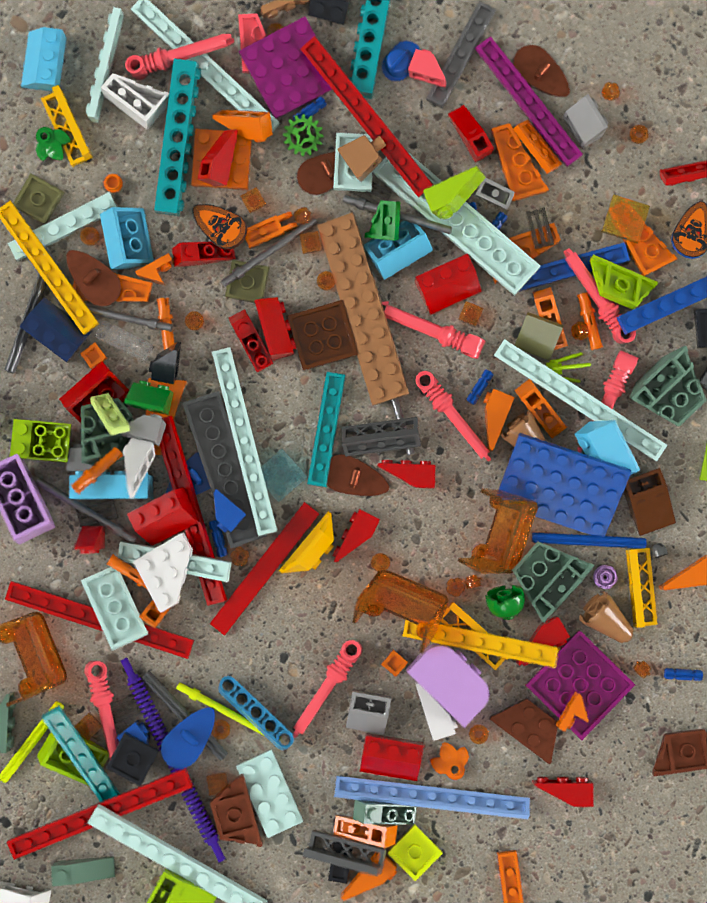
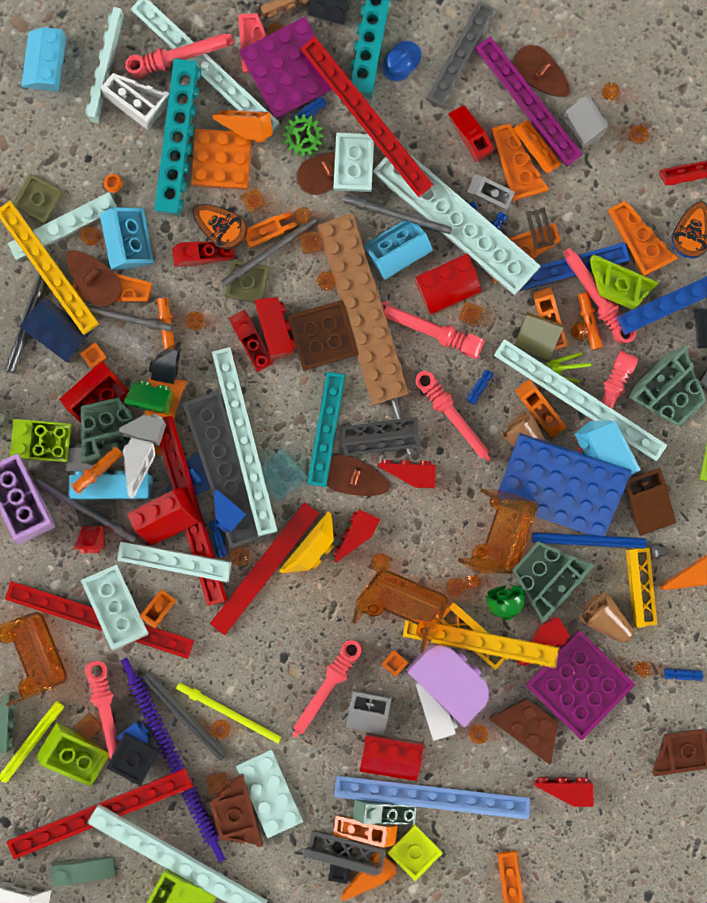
(52, 145): green plate -> none
(70, 120): yellow fence -> none
(80, 754): teal tile -> none
(109, 414): yellowish green tile -> none
(126, 569): orange pin -> none
(150, 271): orange slope -> none
(165, 571): white plate -> none
(187, 739): blue shield -> none
(217, 162): red slope -> none
(252, 703): dark azure beam -> none
(362, 155): medium nougat torso -> none
(385, 221): green wing -> none
(426, 68): coral slope -> none
(449, 758): orange plate -> none
(452, 193): lime slope -> none
(496, 412): orange slope -> none
(574, 707): orange slope -> none
(611, 578): lavender plate -> none
(625, 218): clear yellow plate -> none

